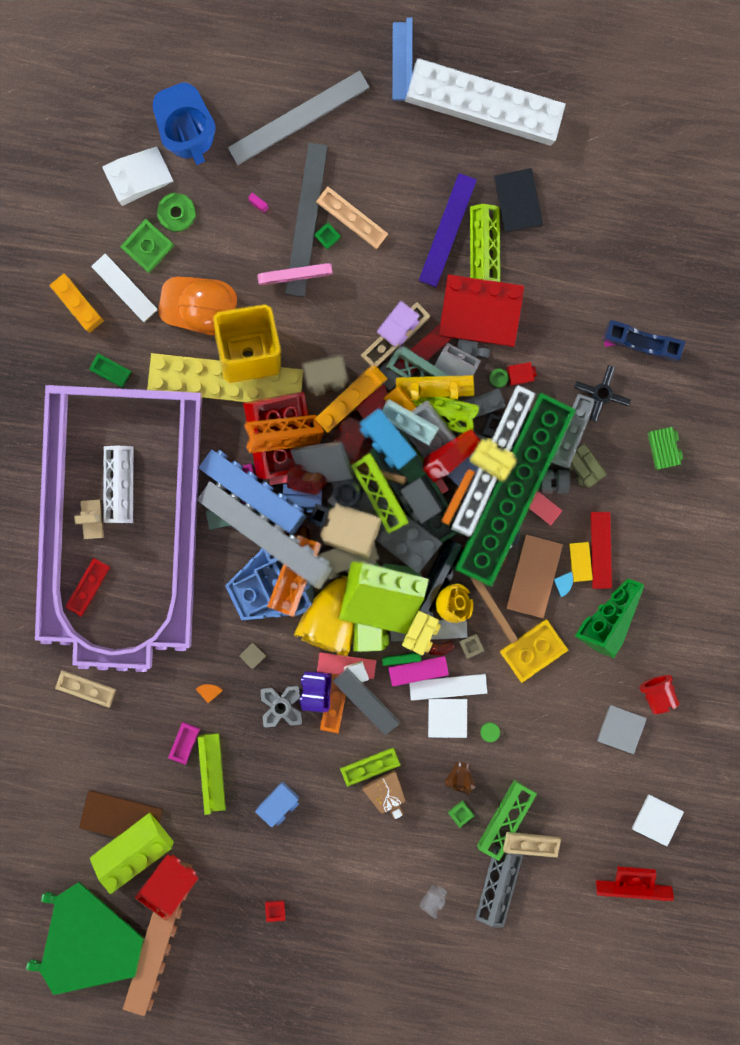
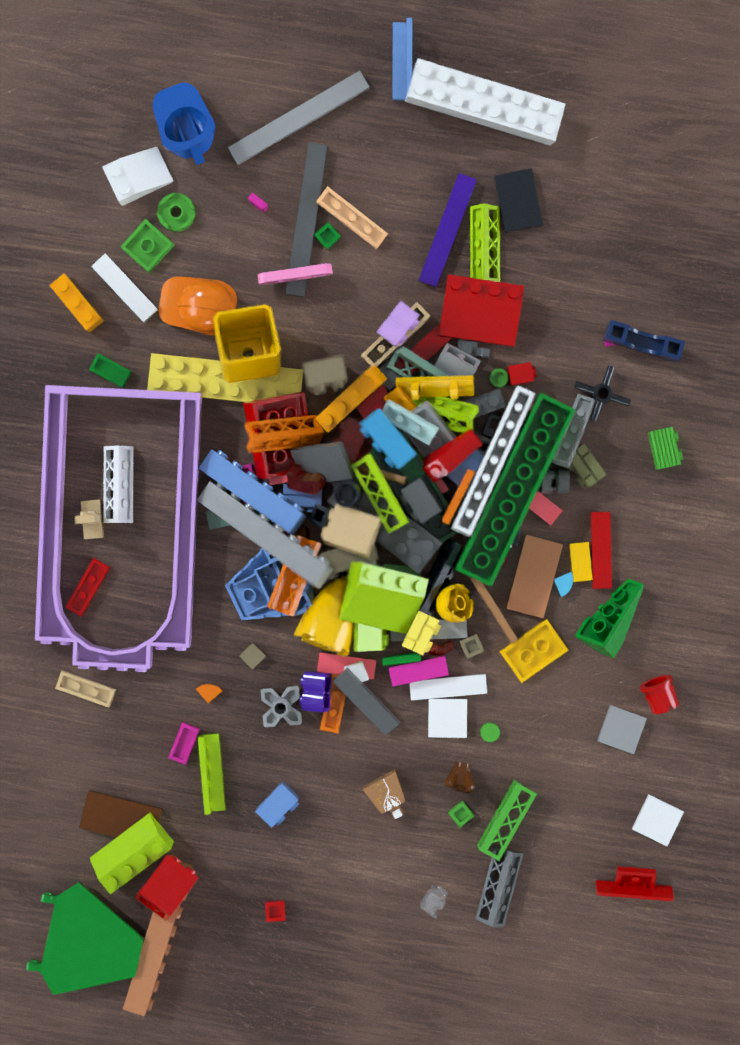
(370, 766): lime tile -> none
(493, 460): light yellow brick -> none
(532, 844): tan tile -> none

